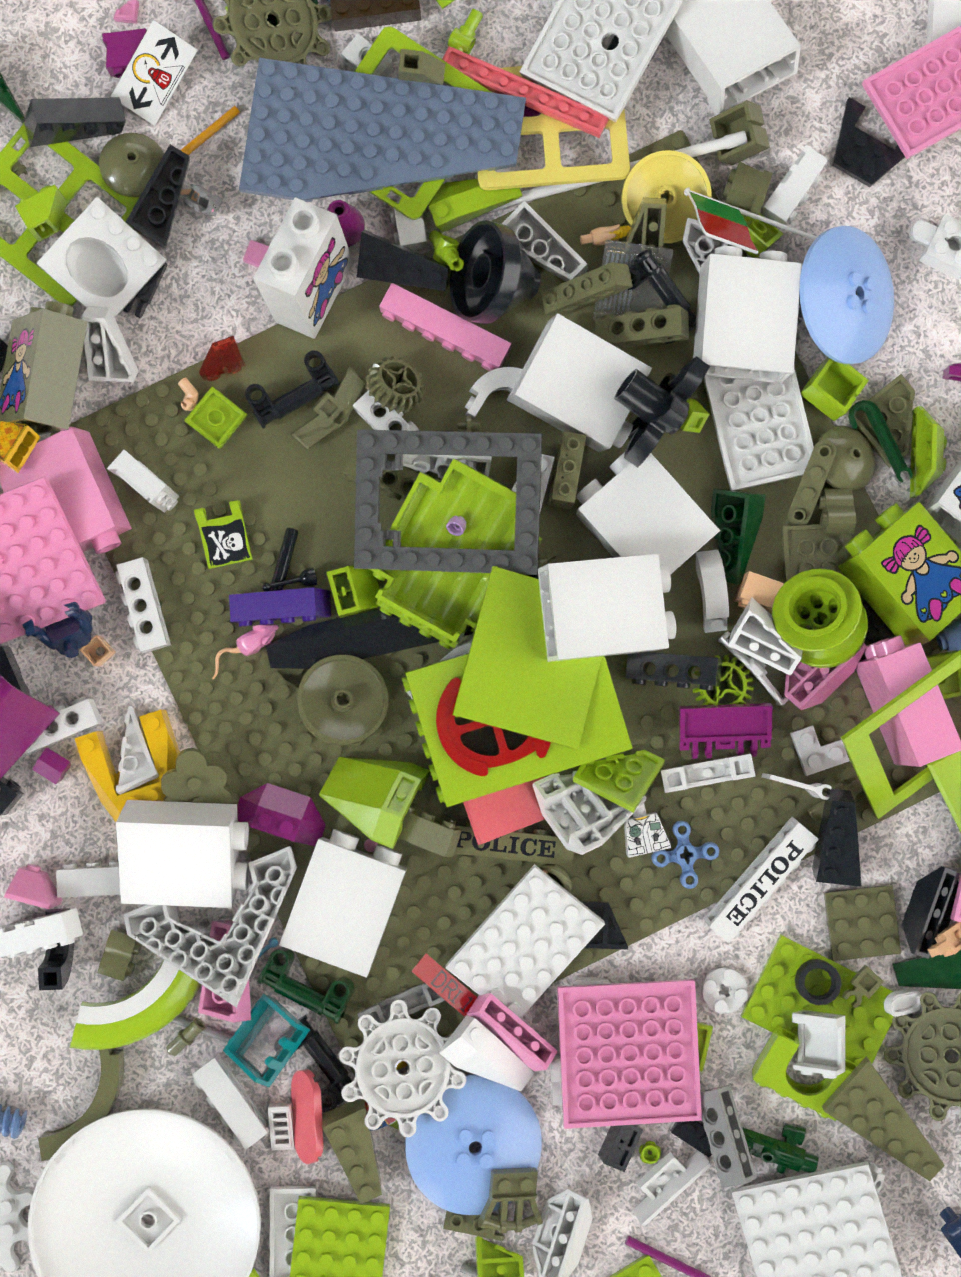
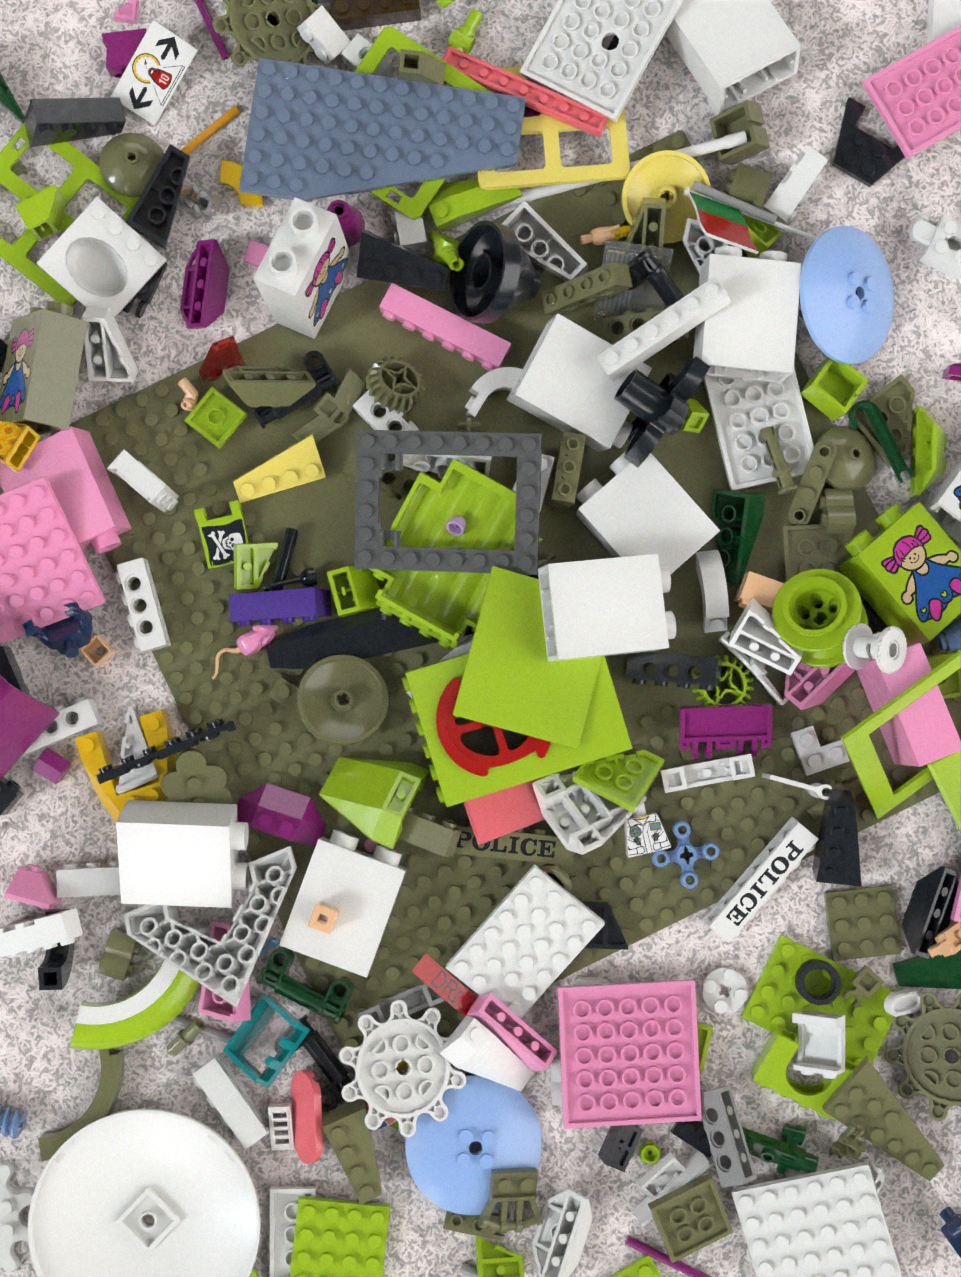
(171, 747): none -> black wing
(204, 285): none -> magenta wedge
(230, 175): none -> yellow tile
(251, 562): none -> lime wing
(268, 385): none -> olive wedge
(283, 471): none -> light yellow wing
(319, 924): none -> light nougat piece
(323, 35): none -> white brick
(664, 328): none -> white brick
(690, 1218): none -> olive plate
(734, 202): none -> light grey bar
(781, 470): none -> olive pin
(853, 1146): none -> olive piece
(886, 647): none -> white hose

